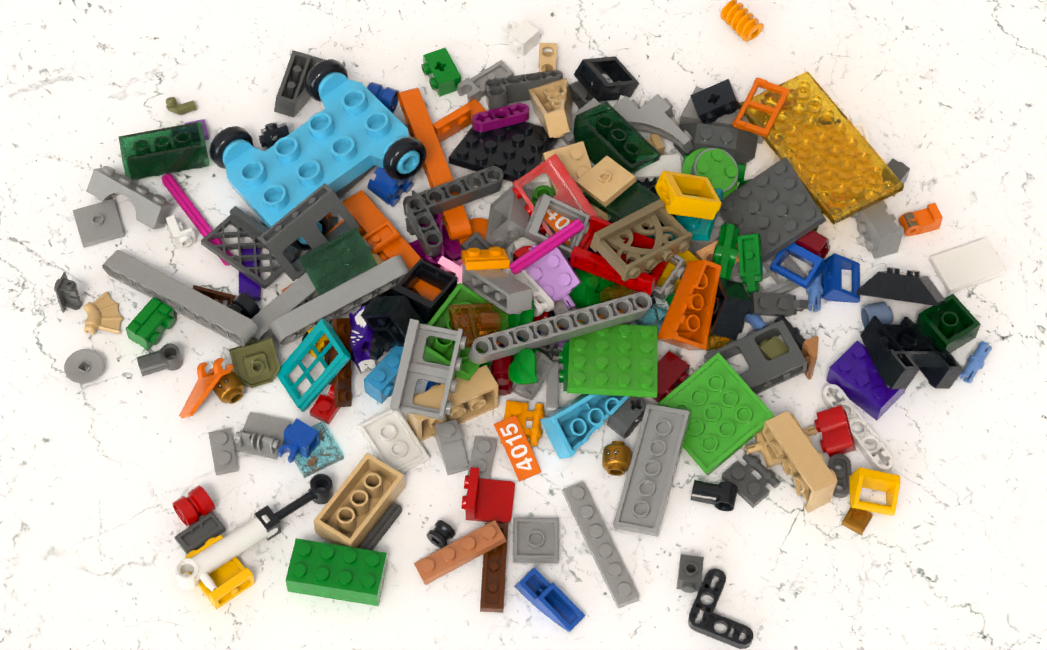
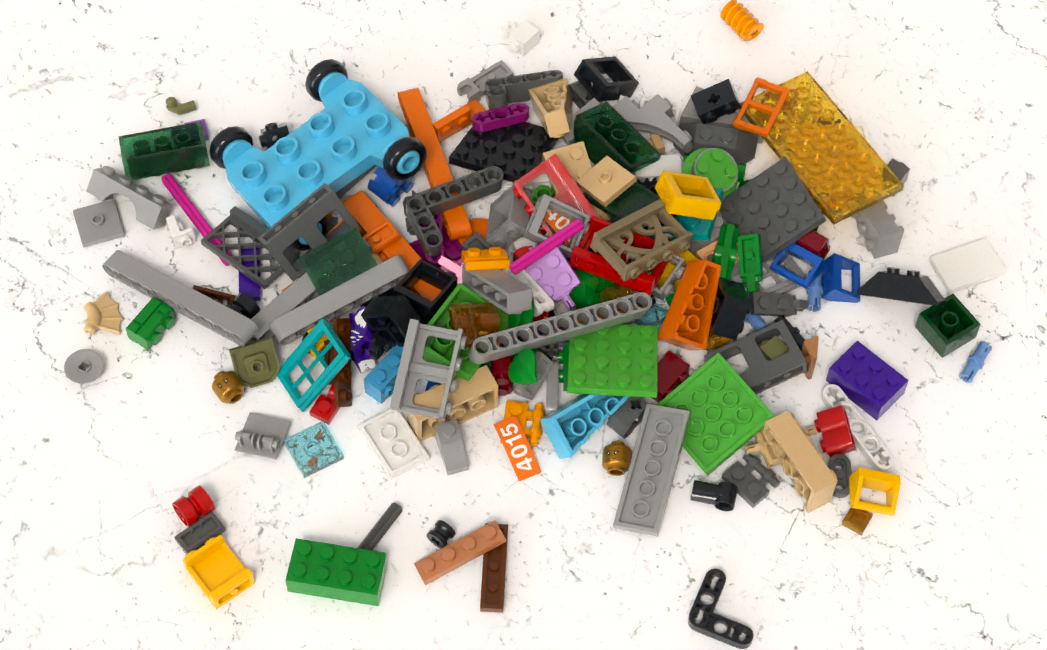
(67, 293): dark grey hinge -> none
(158, 360): dark grey piece -> none
(204, 385): orange flag -> none
(223, 451): light grey plate -> none
(262, 526): white piece -> none
(292, 91): dark grey wedge -> none
(299, 439): blue brick -> none
(359, 502): tan brick -> none
(387, 96): blue wheel -> none
(441, 71): green brick -> none
(483, 456): light grey plate -> none
(487, 498): red bracket -> none
(536, 540): light grey plate -> none
(547, 60): tan leg -> none
(549, 600): blue slope -> none
(600, 545): light grey plate -> none
(690, 573): dark grey brick -> none
(880, 310): sand blue piece -> none
(903, 351): black wedge -> none
(921, 221): orange leg -> none

